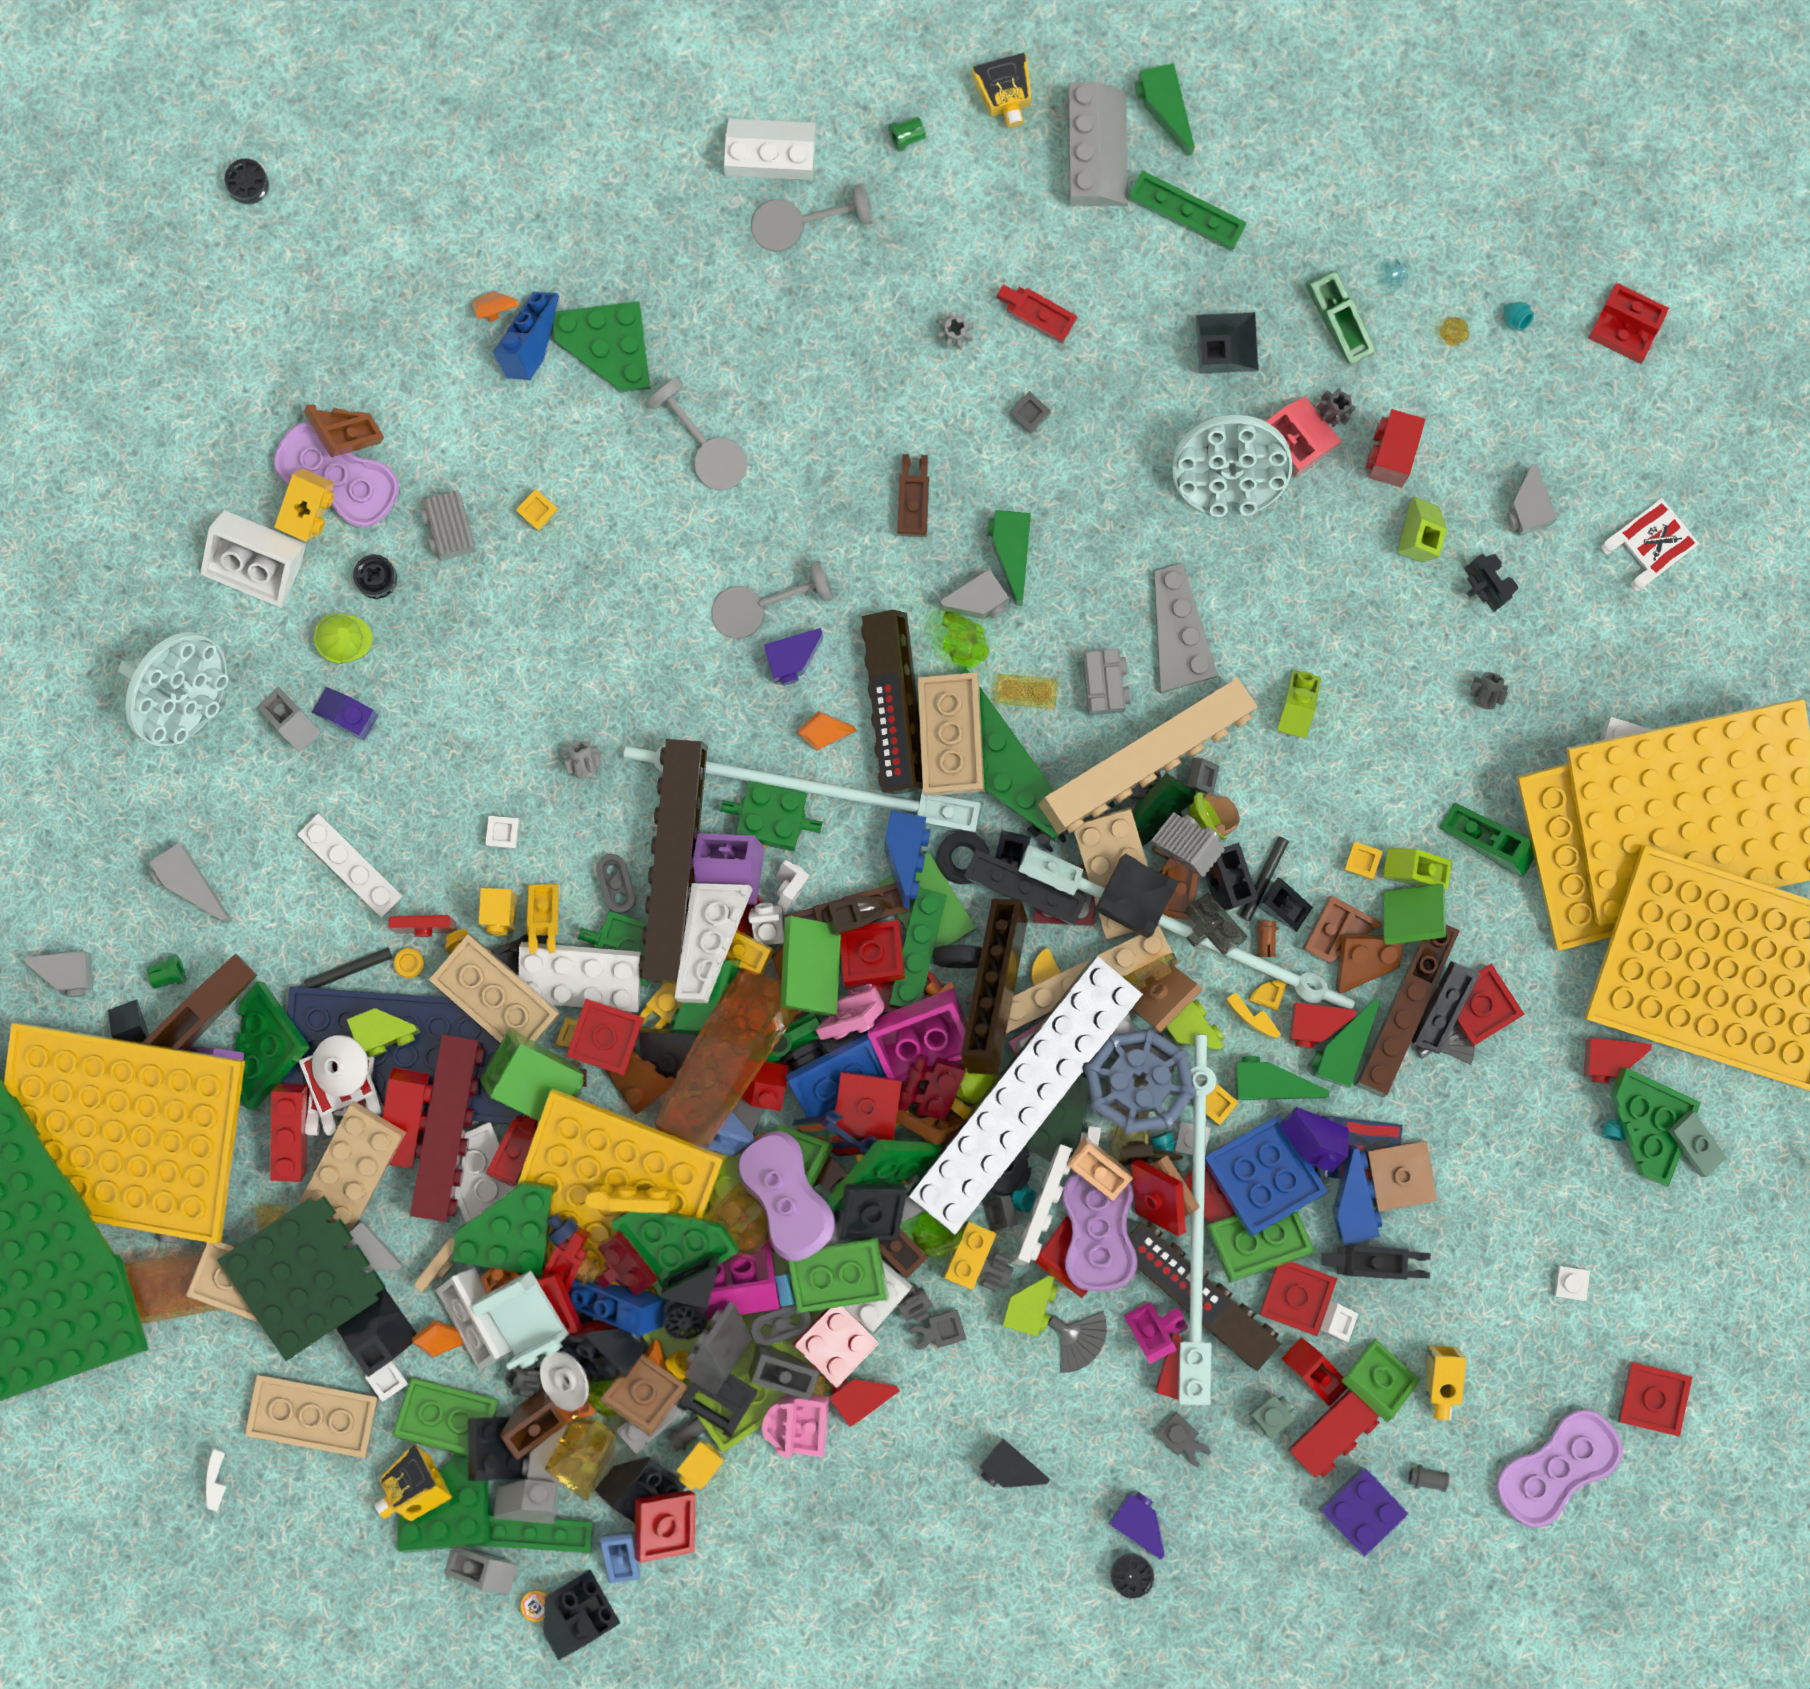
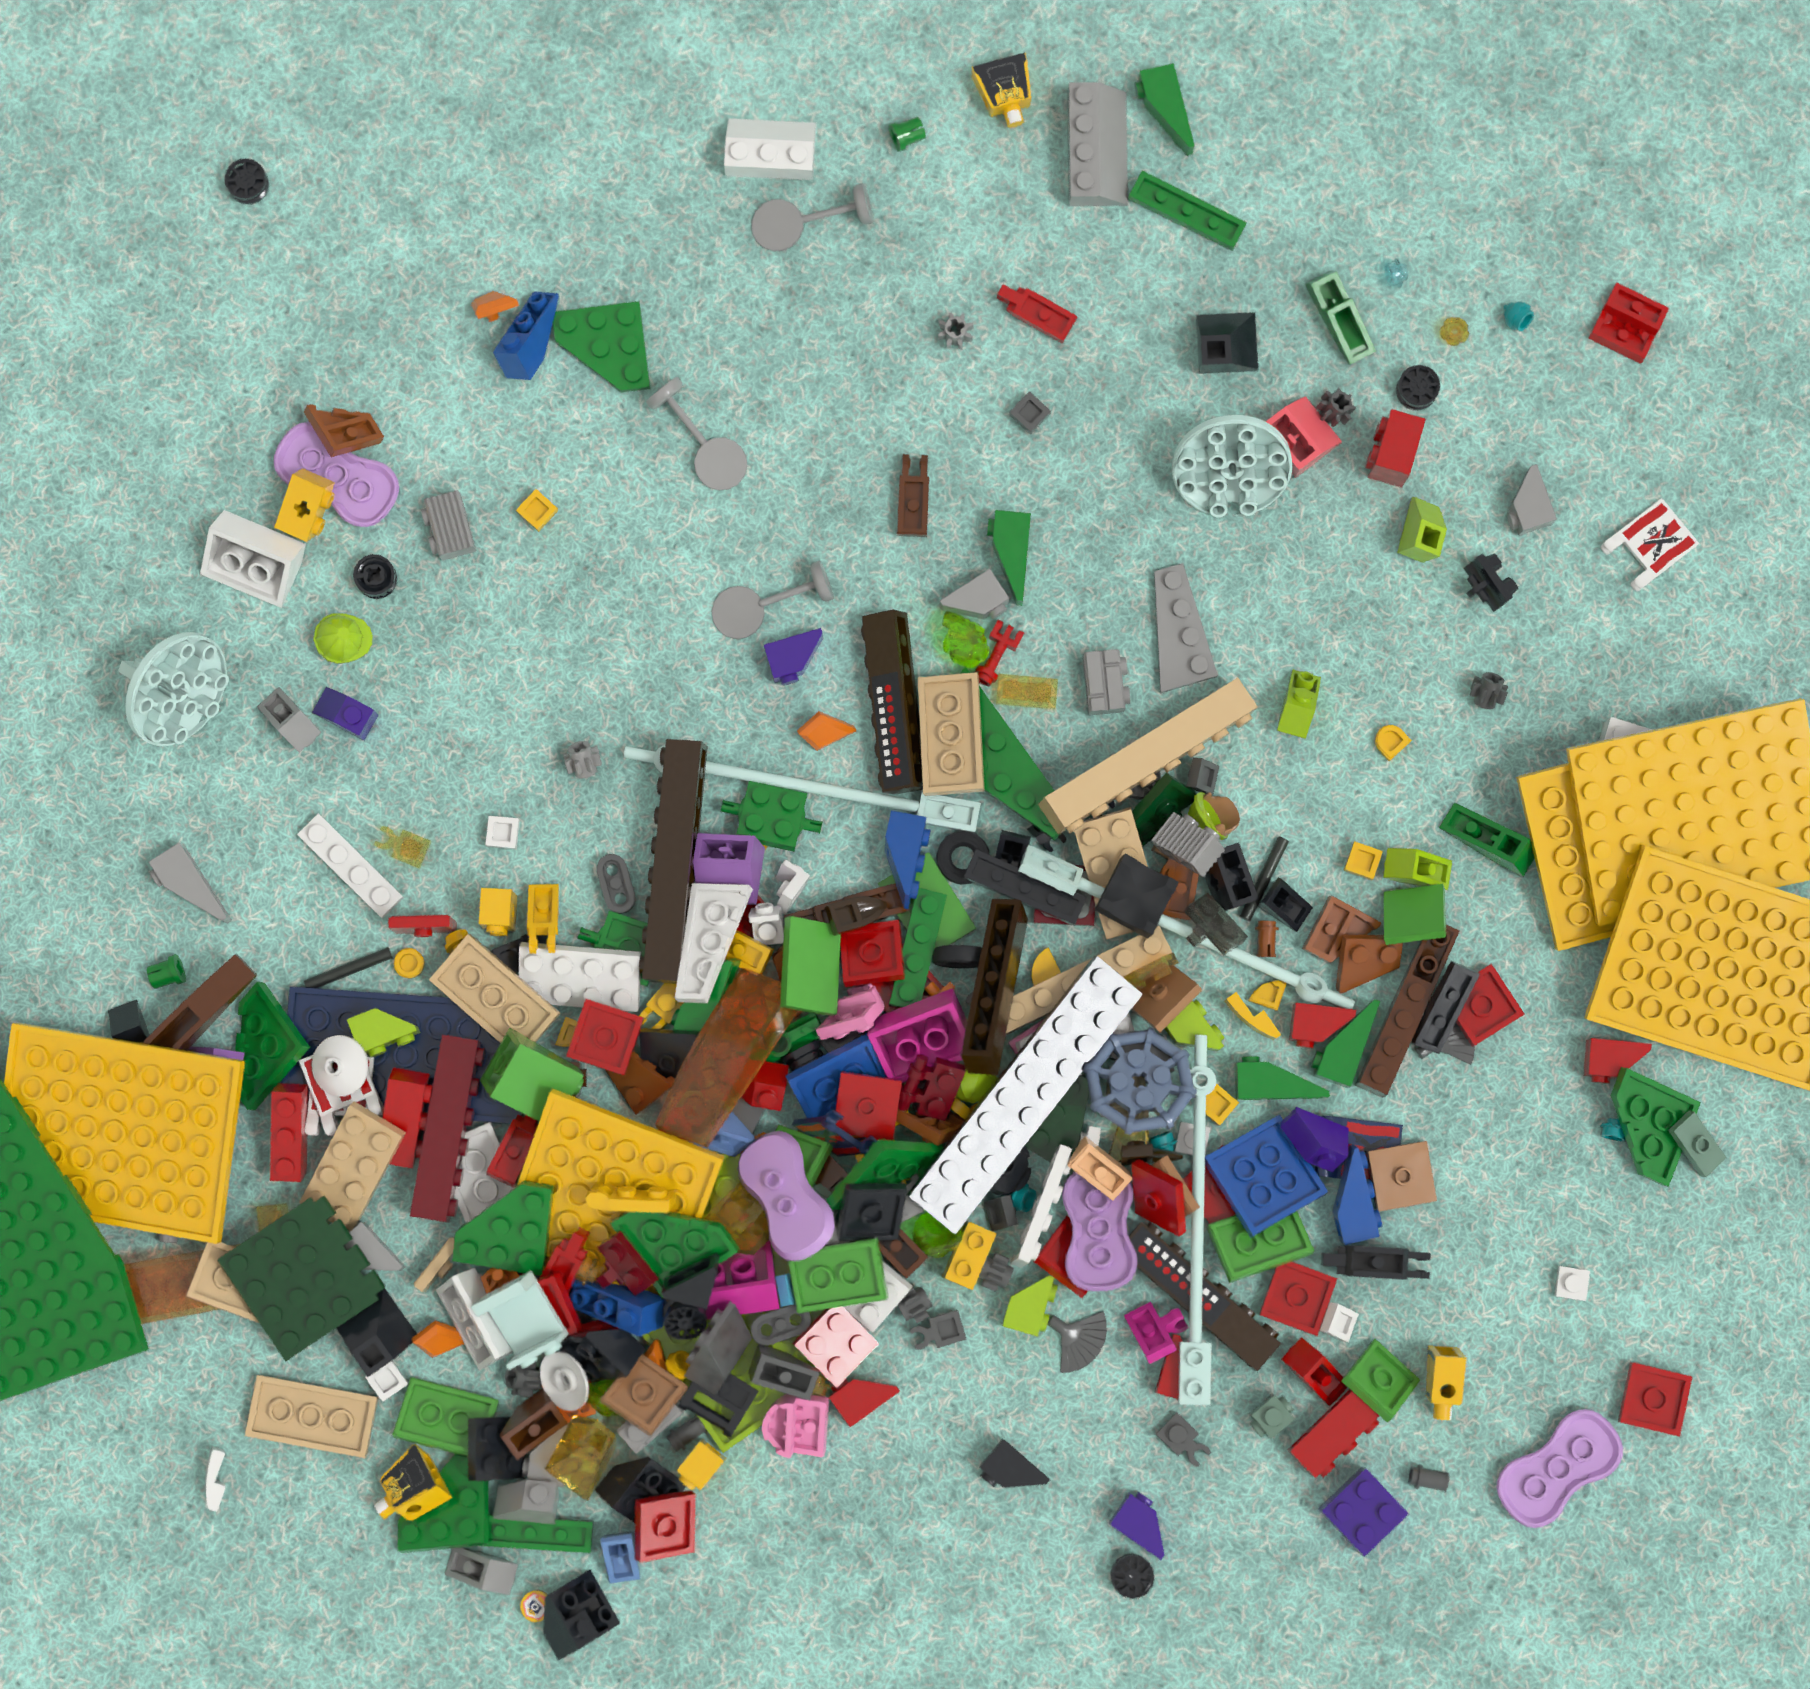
(65, 971): light grey slope -> none
(407, 848): none -> clear yellow plate
(562, 1229): dark blue tile -> none
(987, 672): none -> red hinge
(1391, 741): none -> yellow tile
(1418, 387): none -> black wheel

